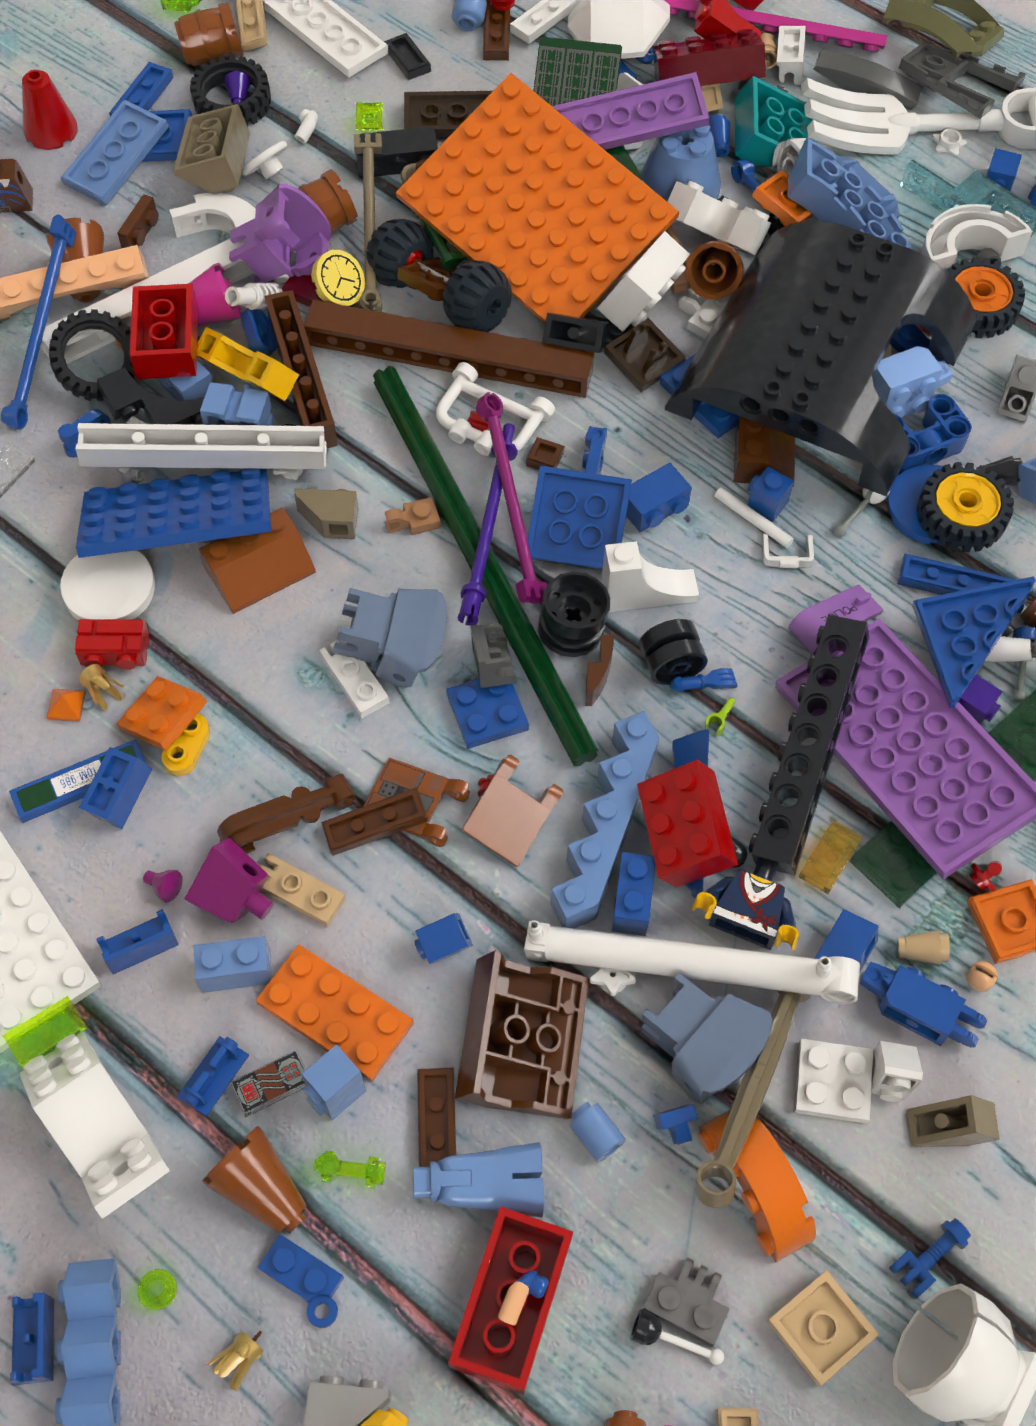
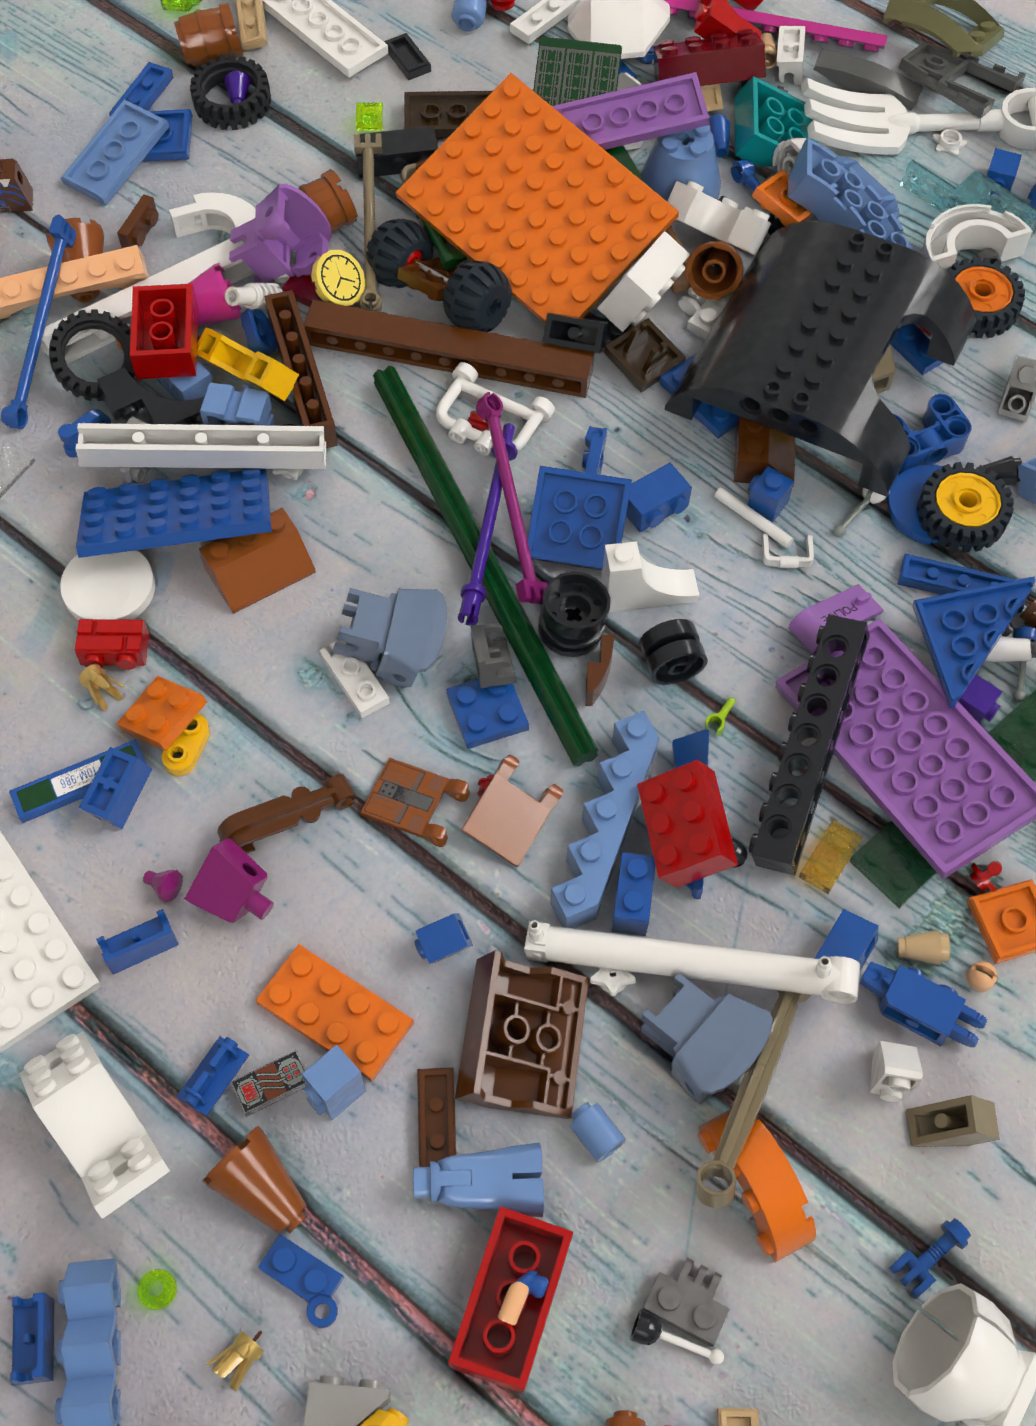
(44, 1031): clear neon green plate -> none
(45, 113): red cone -> none
(66, 705): orange slope -> none
(213, 149): dark tan slope -> none
(232, 964): medium blue brick -> none
(266, 161): white piece -> none
(301, 891): tan hinge -> none
(308, 123): white arm -> none
(329, 511): dark tan slope -> none
(331, 1168): clear neon green bar -> none
(374, 821): reddish brown tile -> none
(416, 515): medium nougat plate -> none
(496, 34): reddish brown tile -> none
(544, 454): reddish brown tile -> none
(677, 1122): blue tile -> none
(716, 679): blue piece -> none
(751, 907): torso -> none
(822, 1328): tan plate -> none
(834, 1081): white plate -> none
(909, 380): light blue hinge -> none

